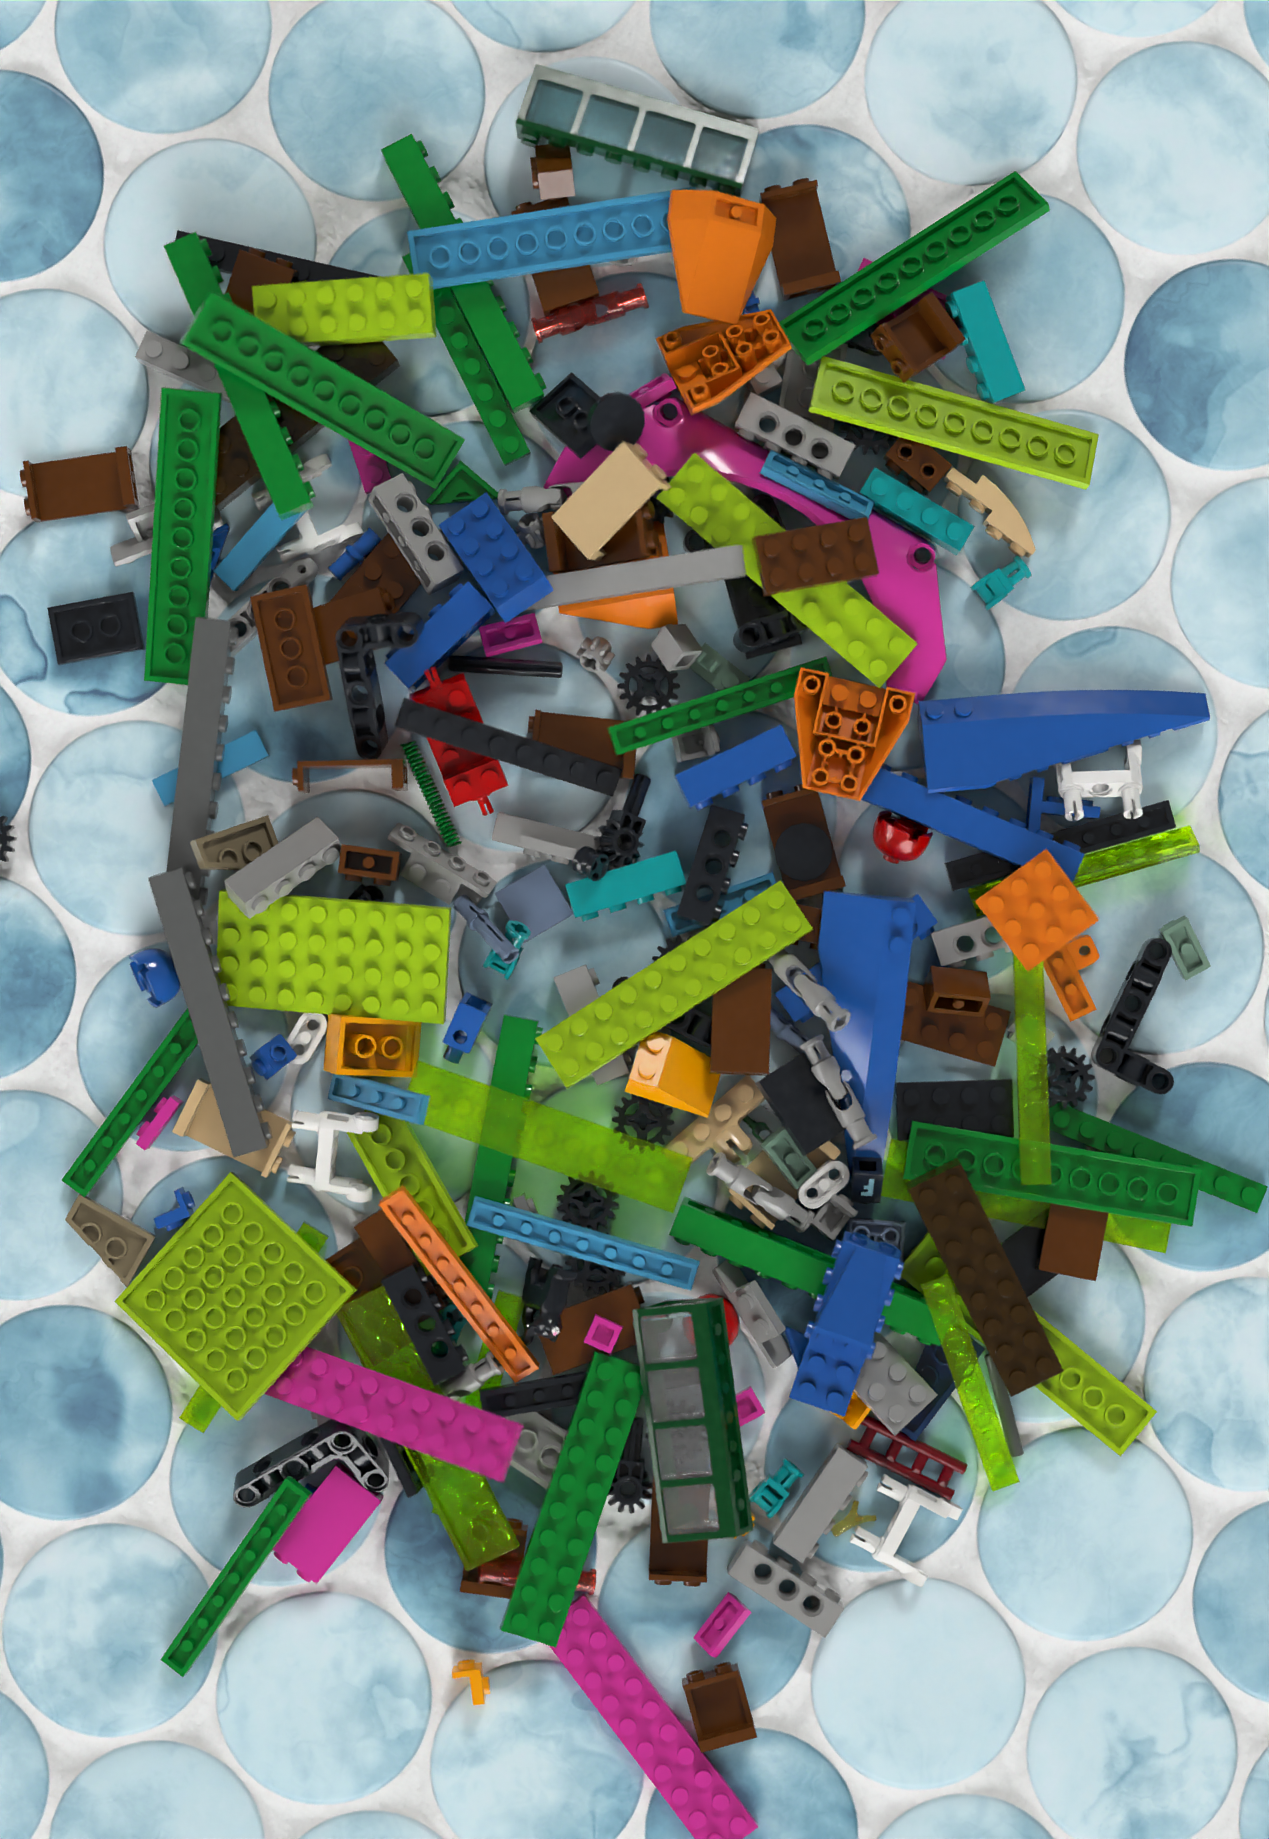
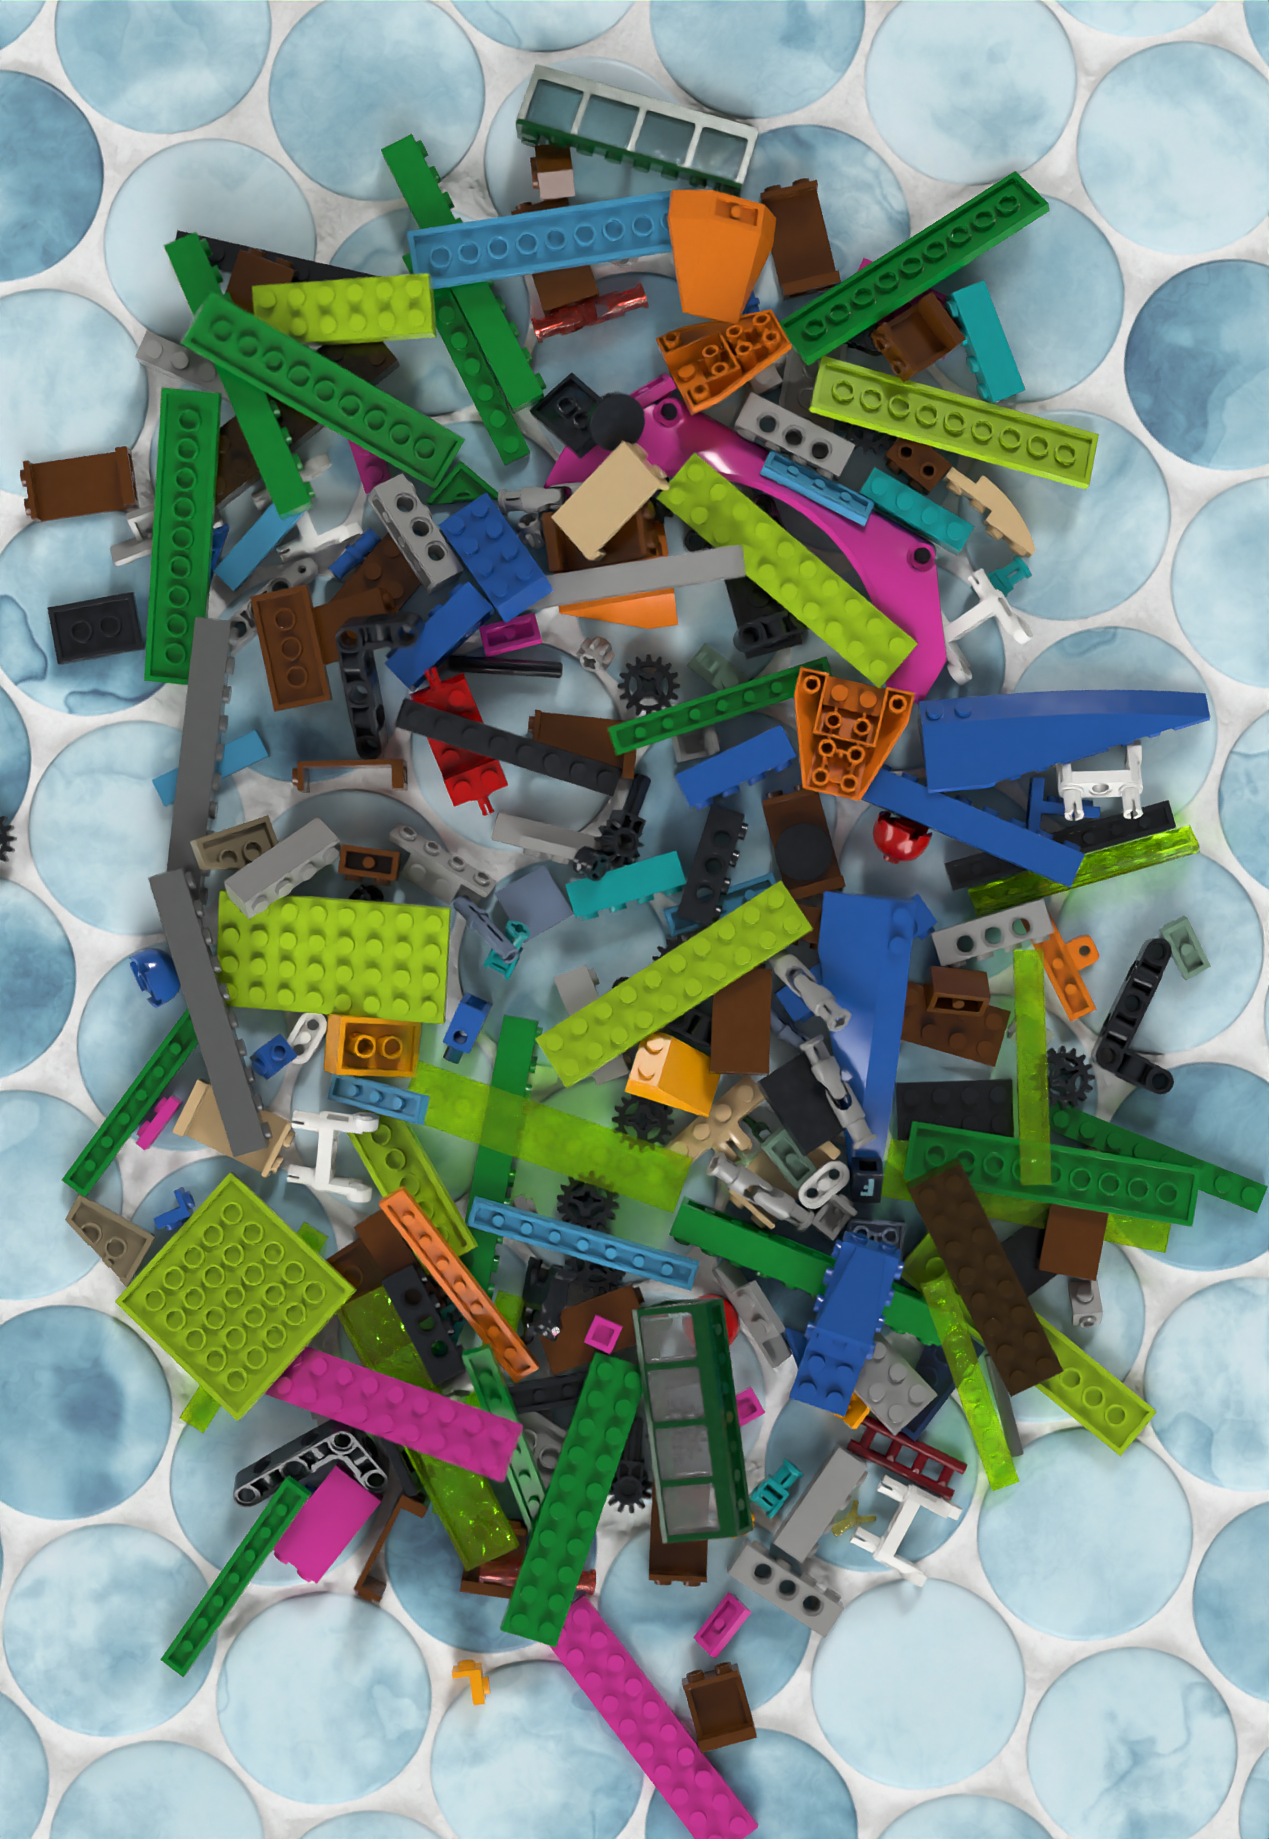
(368, 1586): none -> reddish brown panel
(429, 796): green piece -> none
(496, 1399): none -> green plate
(676, 647): light grey brick -> none
(815, 556): reddish brown plate -> none
(991, 603): none -> white connector
(1037, 910): orange plate -> none
(1085, 1303): none -> light grey bracket

